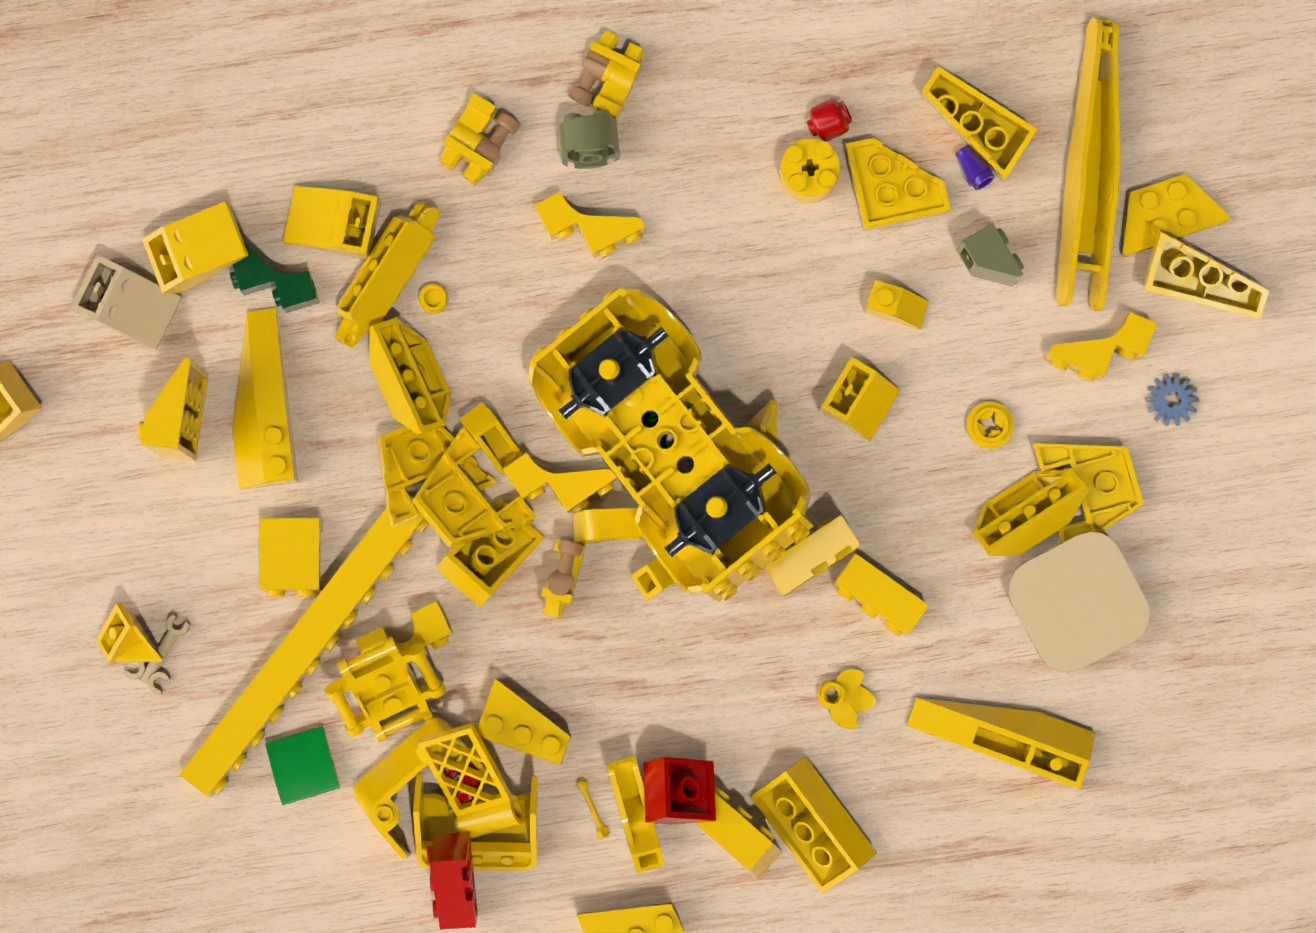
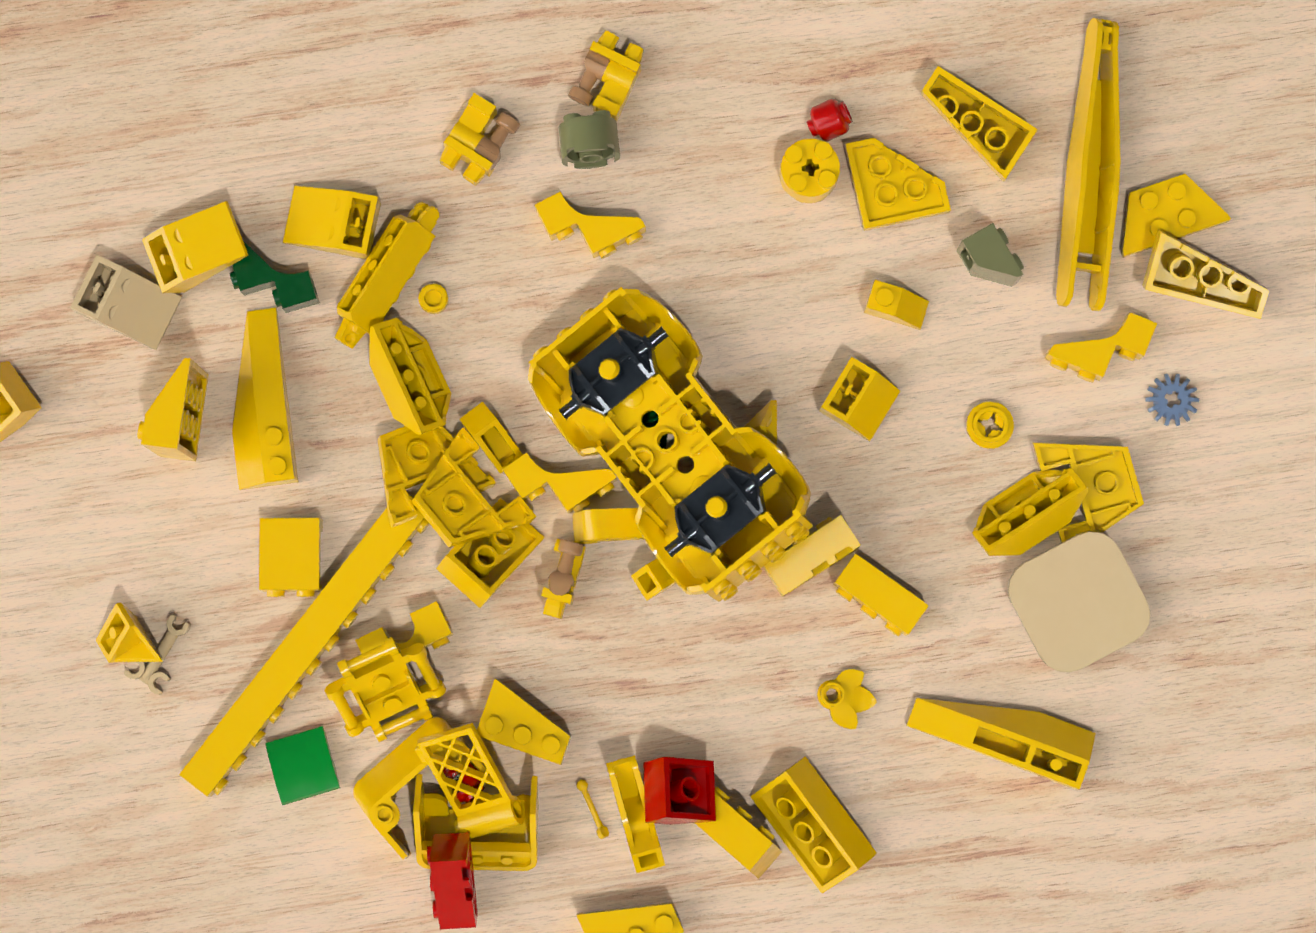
(976, 170): dark purple cone -> none

